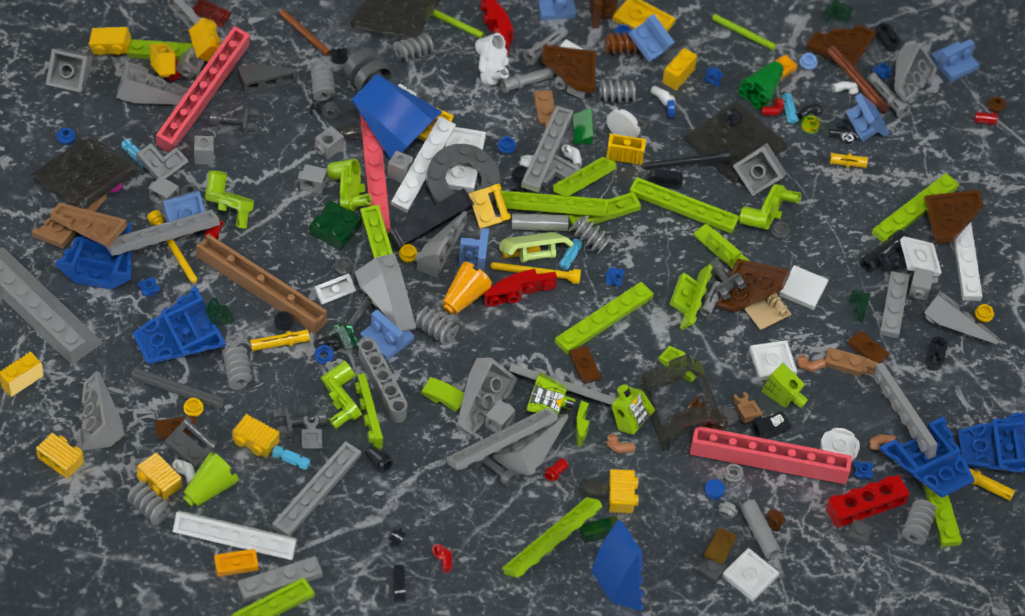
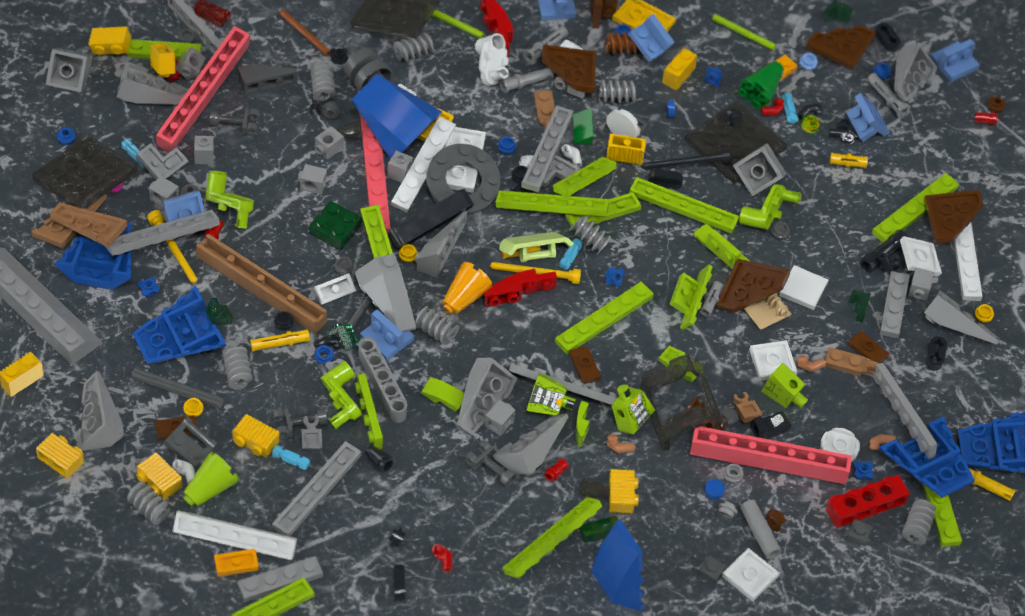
(205, 39): yellow brick -> none
(350, 188): lime piece -> none
(474, 250): medium blue bracket -> none
(483, 208): yellow plate -> none
(501, 439): light grey plate -> none
(539, 222): light grey axle -> none
(662, 94): white arm -> none
(720, 545): pearl gold slope -> none
(728, 283): dark grey bar -> none
(841, 86): white arm -> none
(857, 78): copper axle -> none

